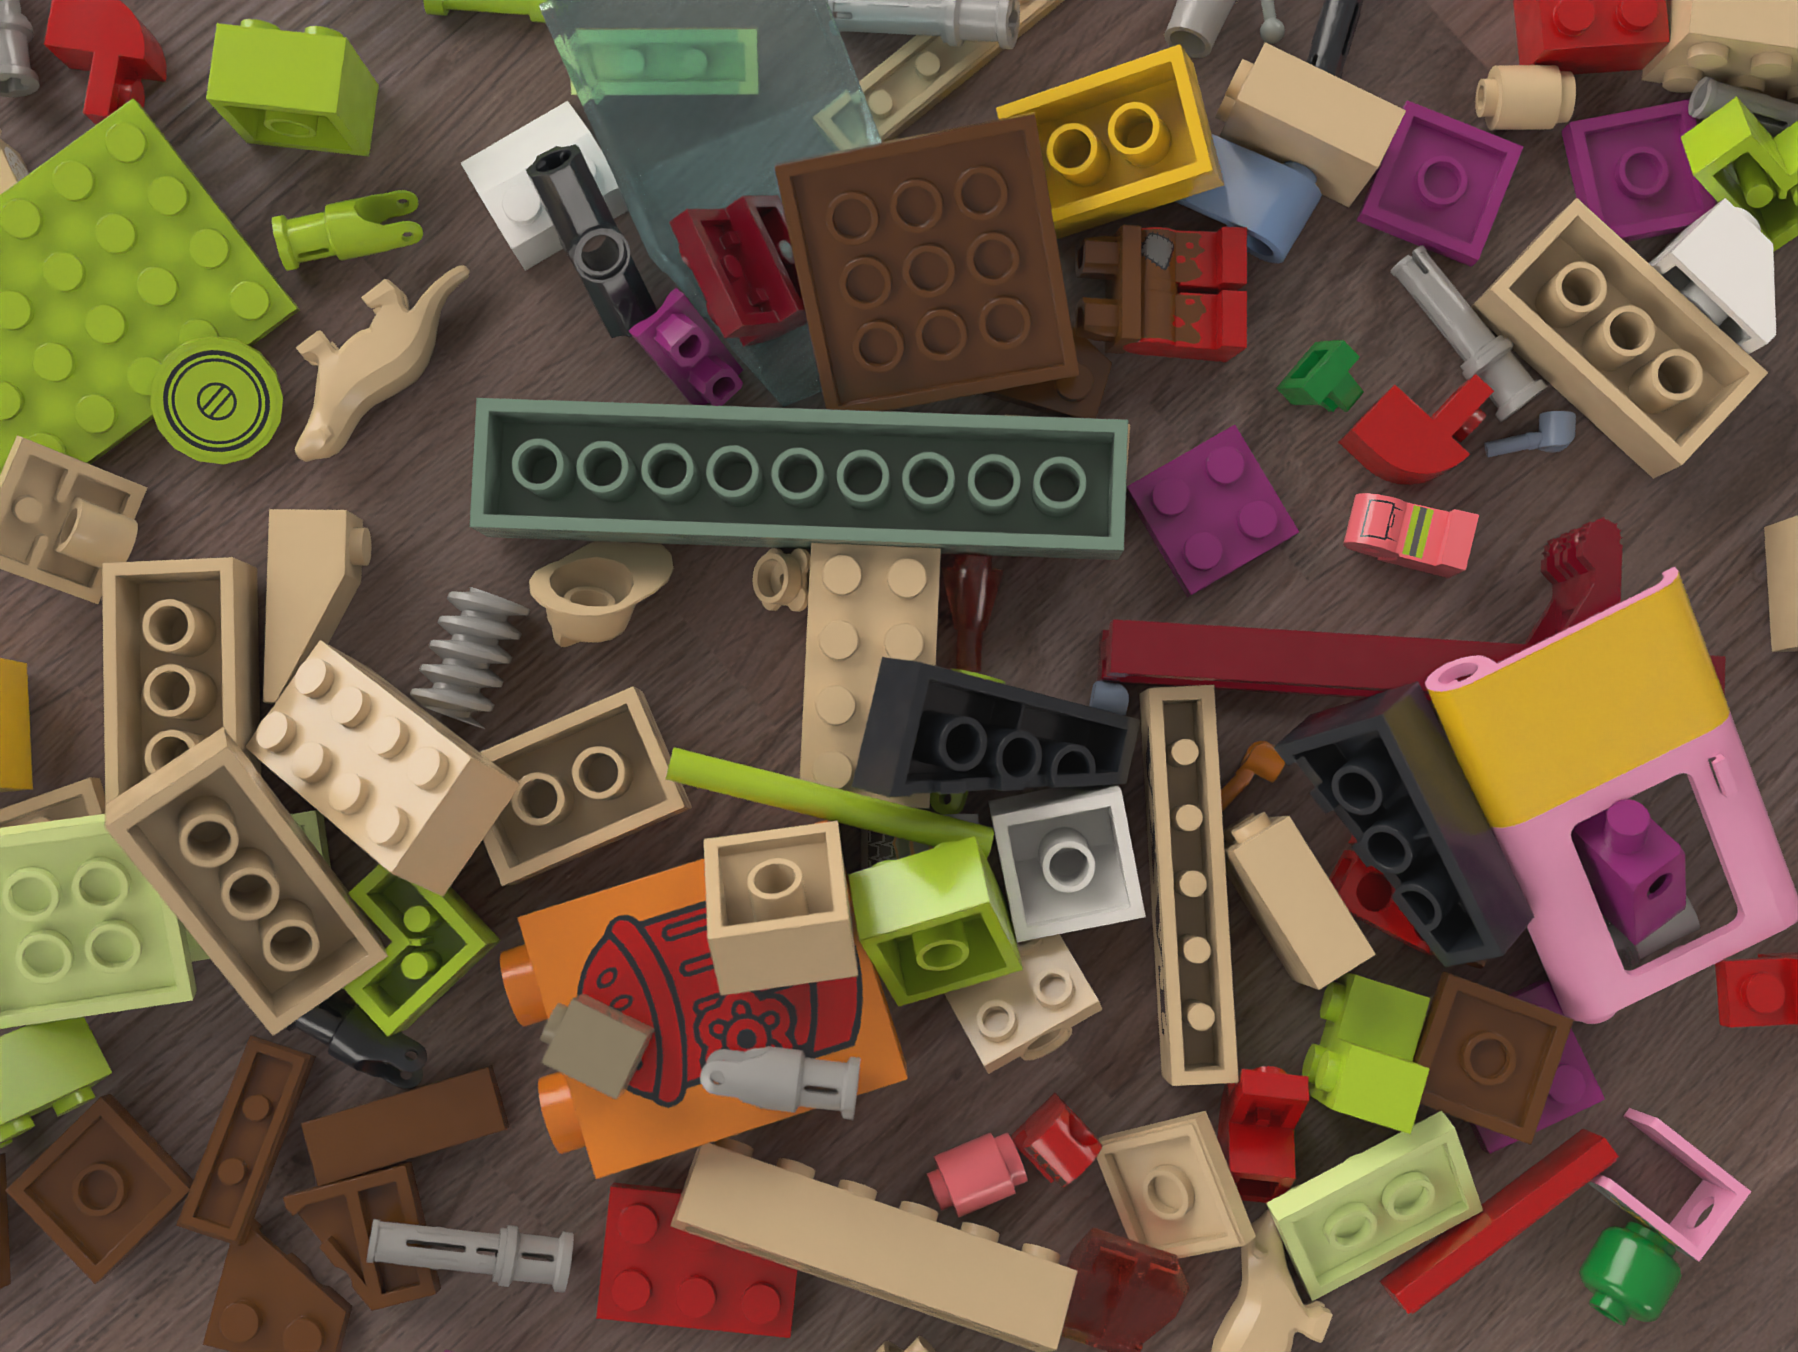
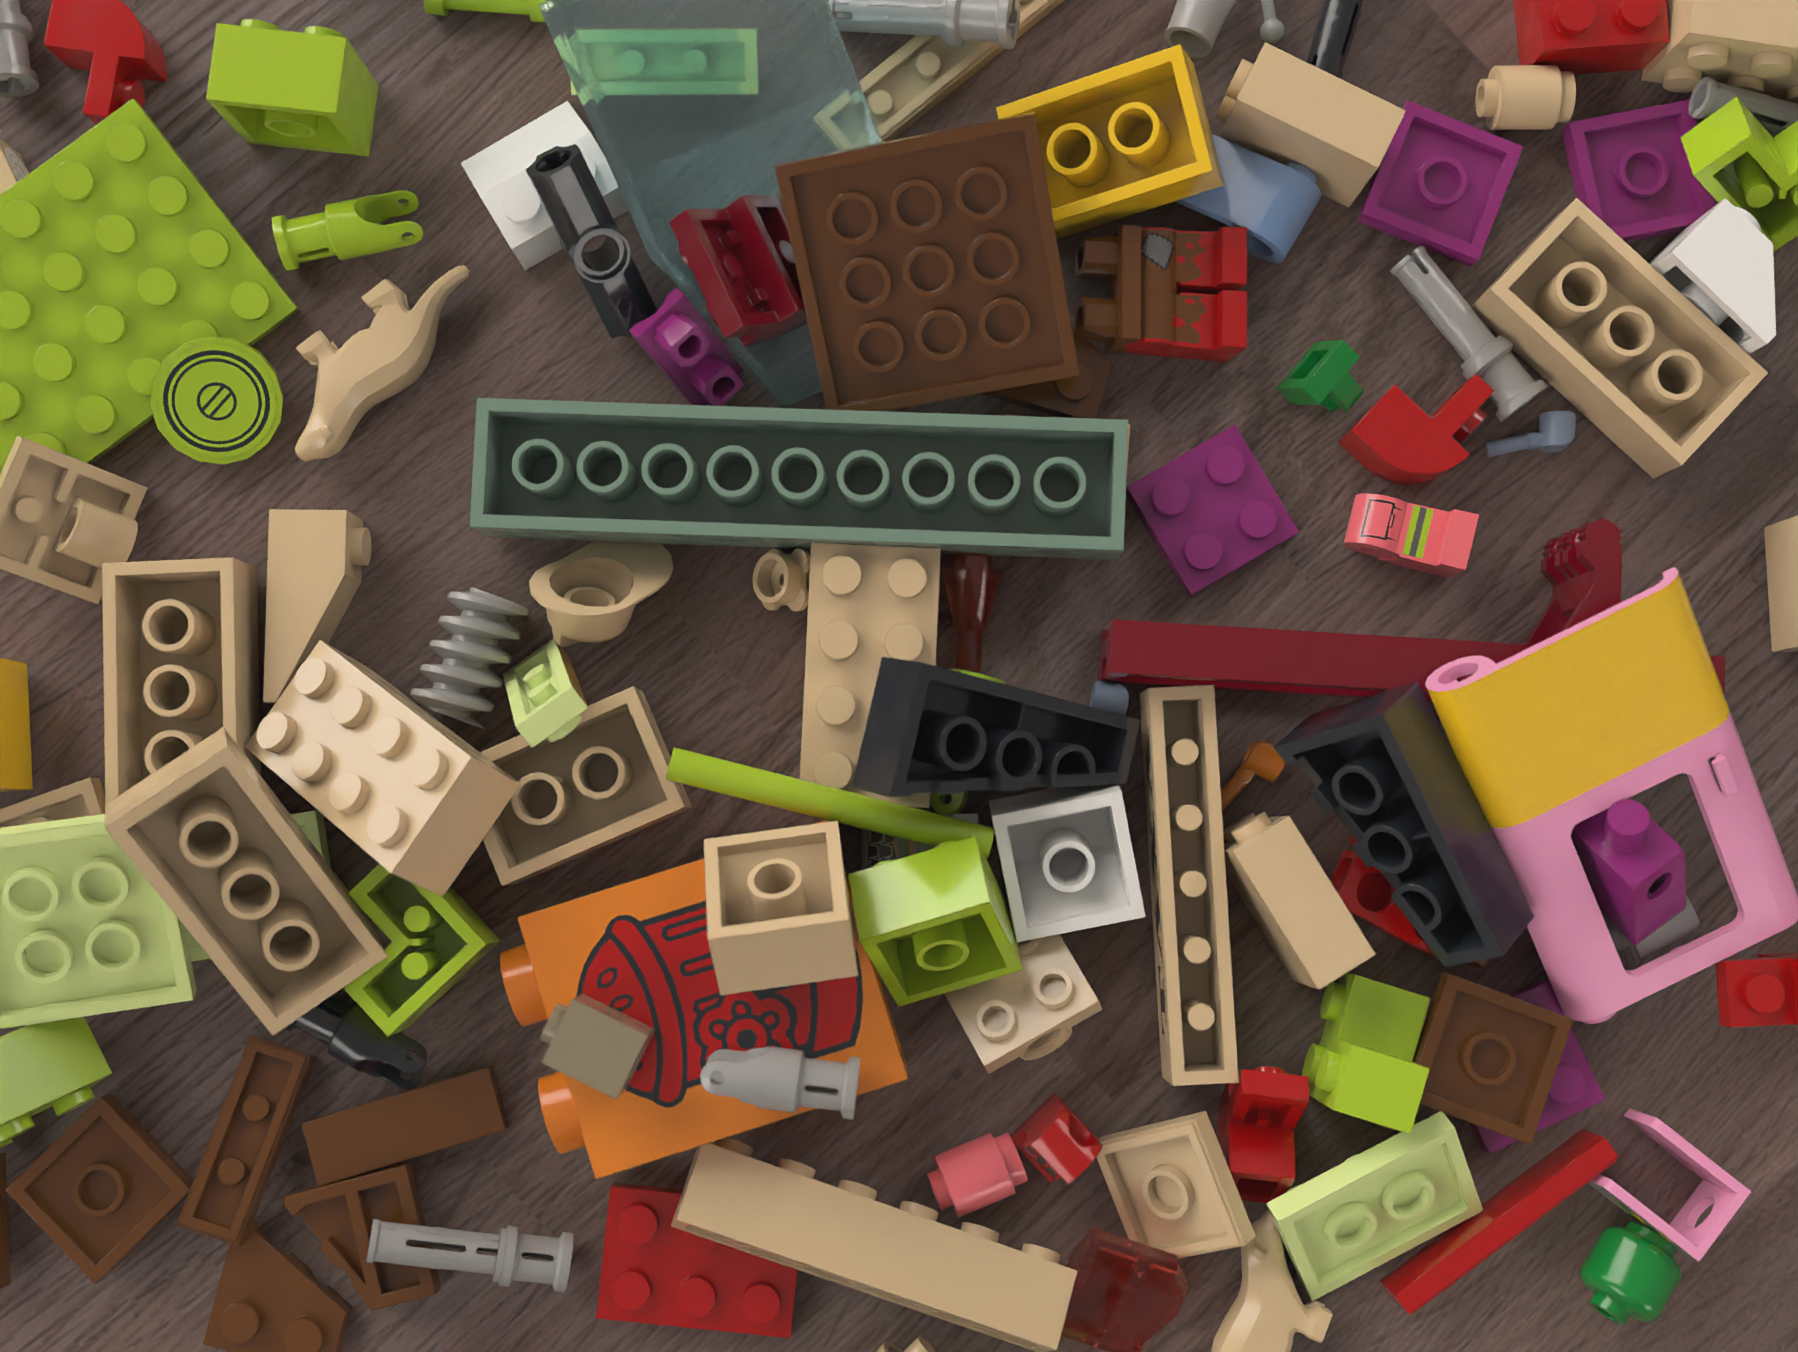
(545, 695): none -> yellowish green plate

